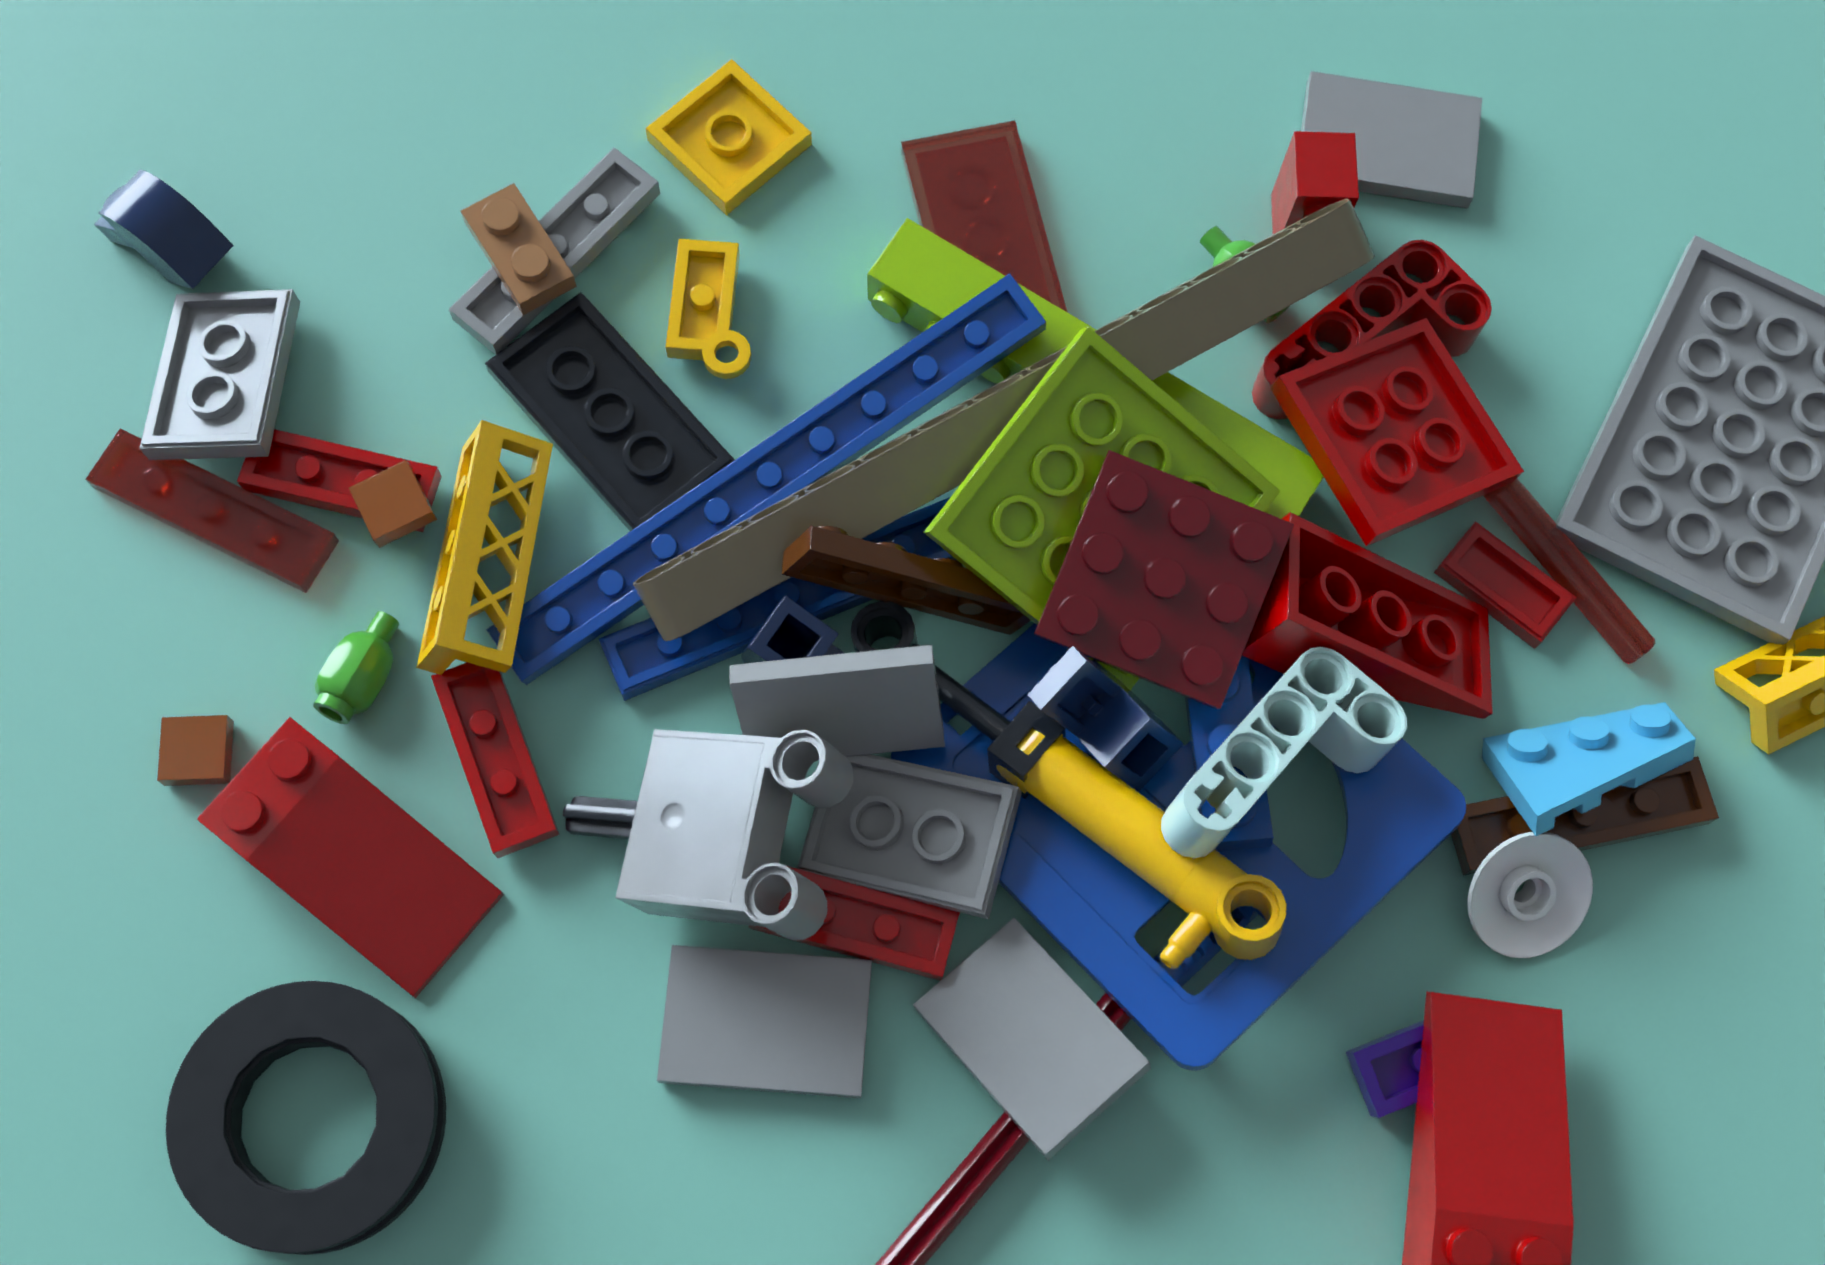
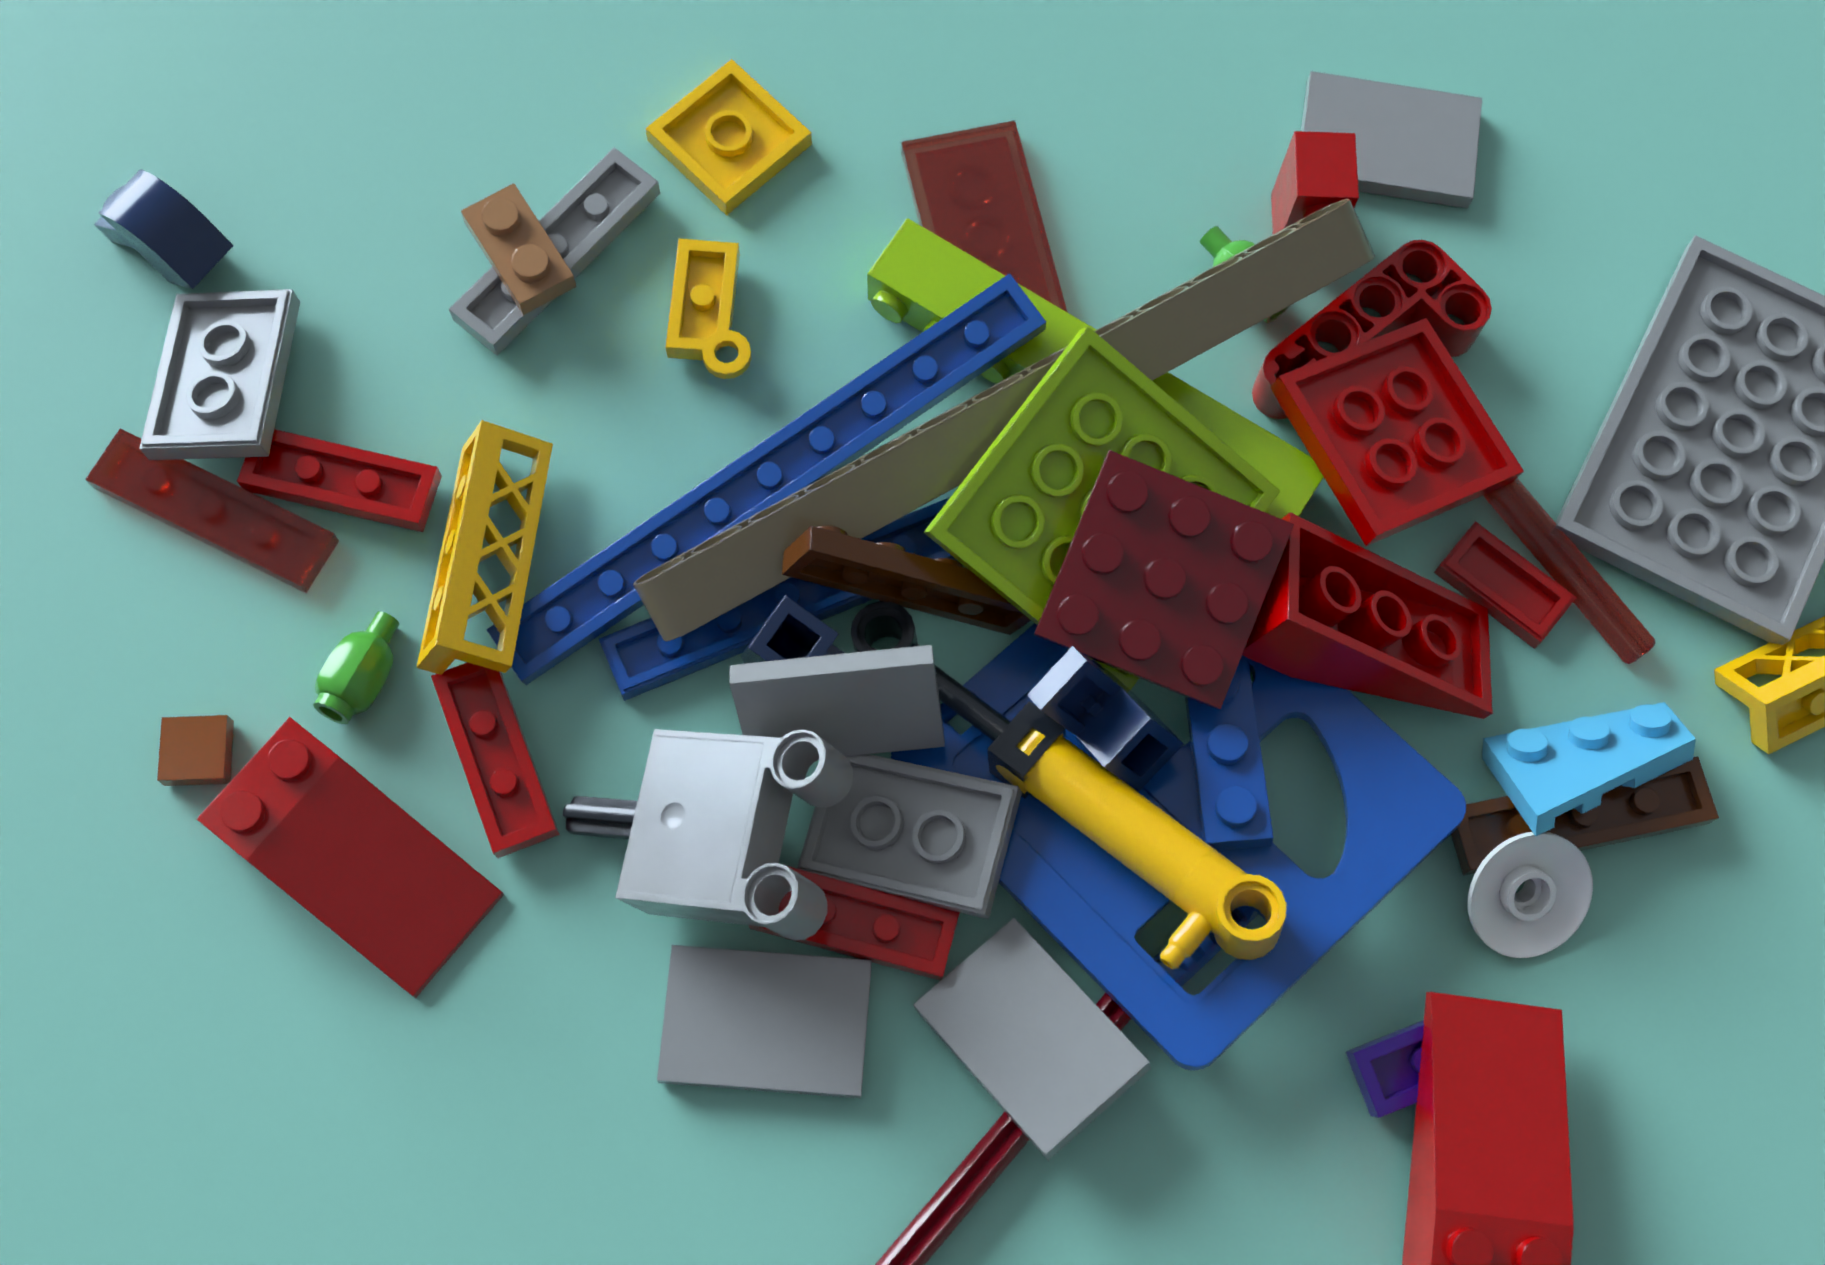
(217, 1079): black tyre -> none
(392, 503): dark orange tile -> none
(607, 412): black tile -> none
(1329, 718): light aqua beam -> none

